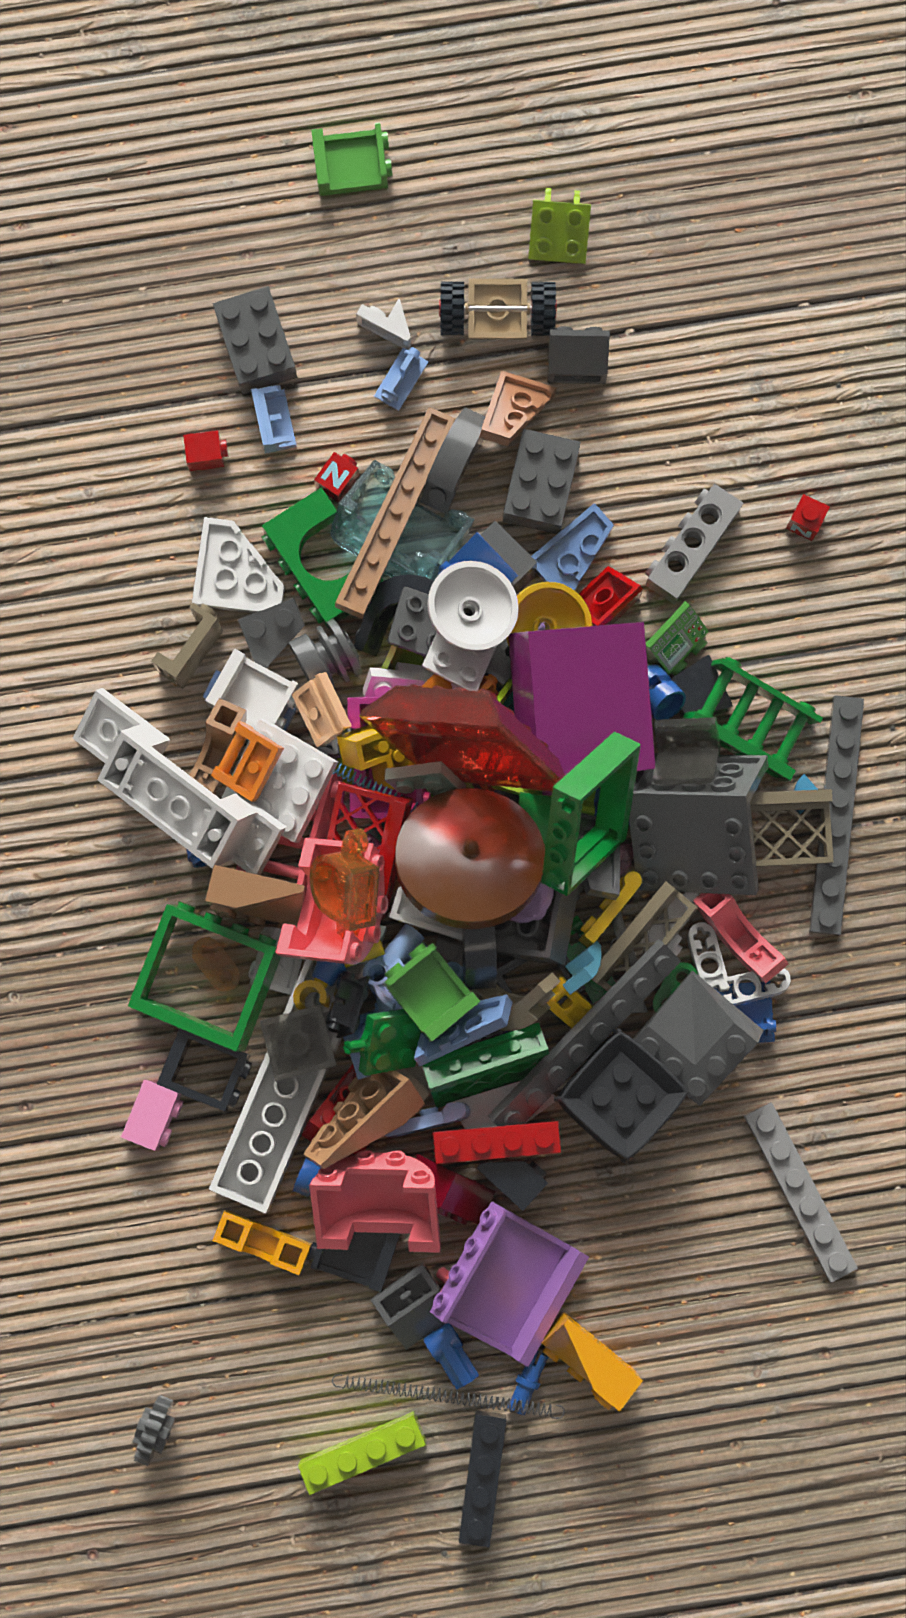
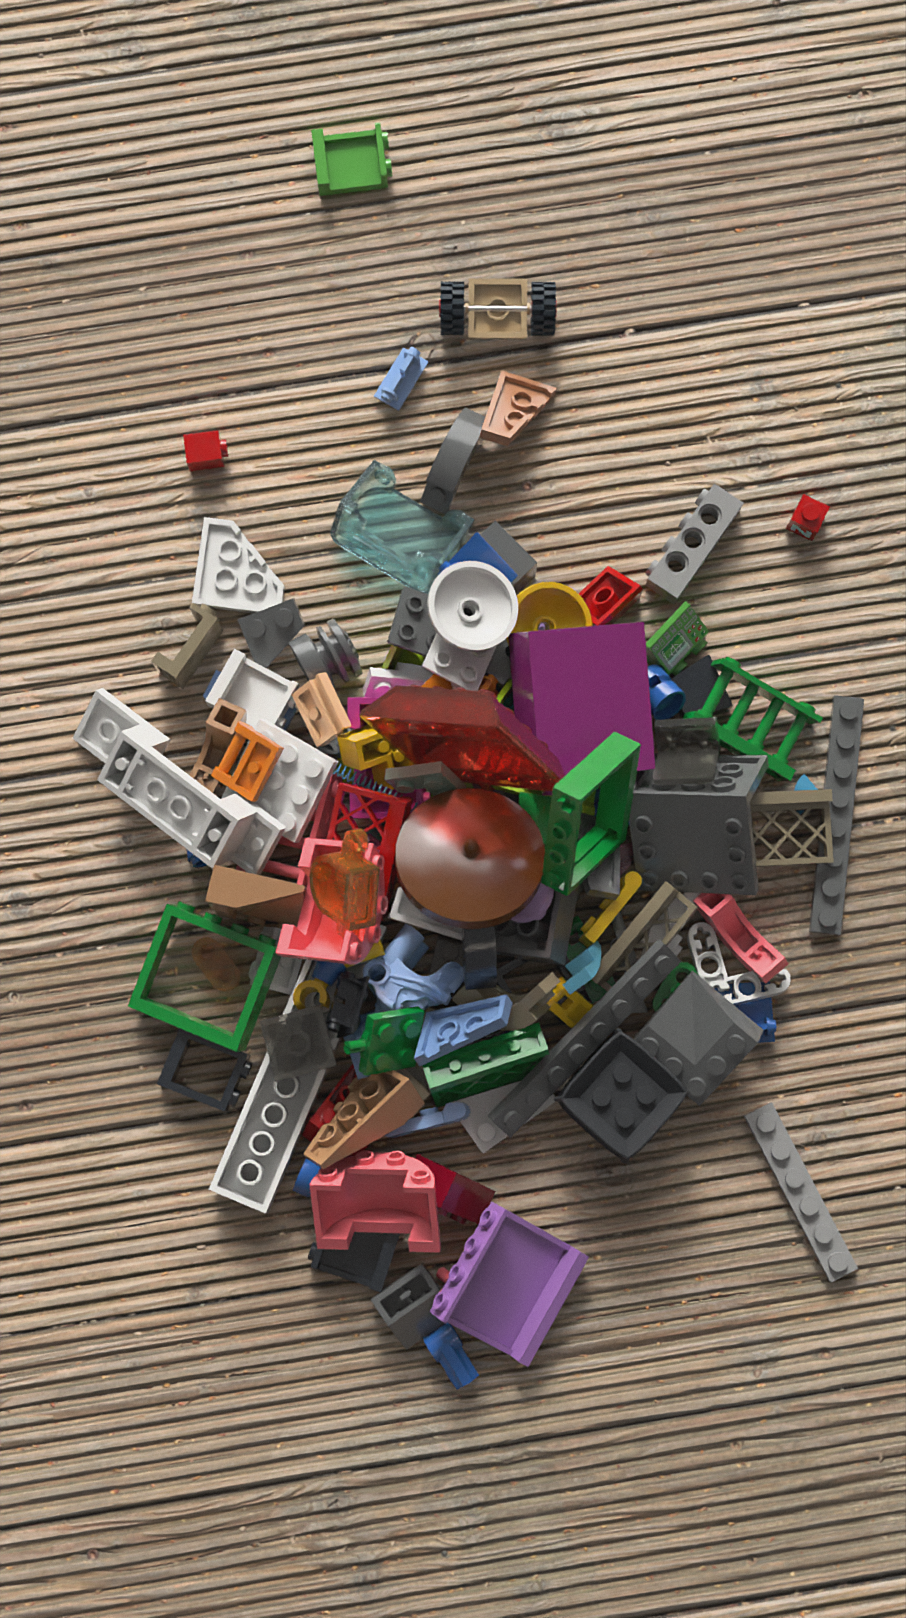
(152, 1116): bright pink brick -> none
(153, 1430): dark grey gear -> none
(255, 340): dark grey brick -> none
(262, 1241): light orange arch -> none
(273, 418): light blue hinge -> none
(288, 535): green arch -> none
(337, 476): red brick -> none
(362, 1452): lime brick -> none
(383, 609): black arch -> none
(391, 328): white slope -> none
(394, 514): medium nougat plate -> none
(429, 991): bright green panel -> none
(456, 1397): dark grey piece -> none
(482, 1478): black arch -> none
(496, 1142): red arch -> none
(516, 1179): black slope -> none
(528, 1382): blue pin -> none
(541, 481): dark grey brick -> none
(559, 230): lime plate -> none
(573, 549): medium blue wing -> none
(578, 355): dark grey slope -> none
(589, 1359): light orange slope -> none

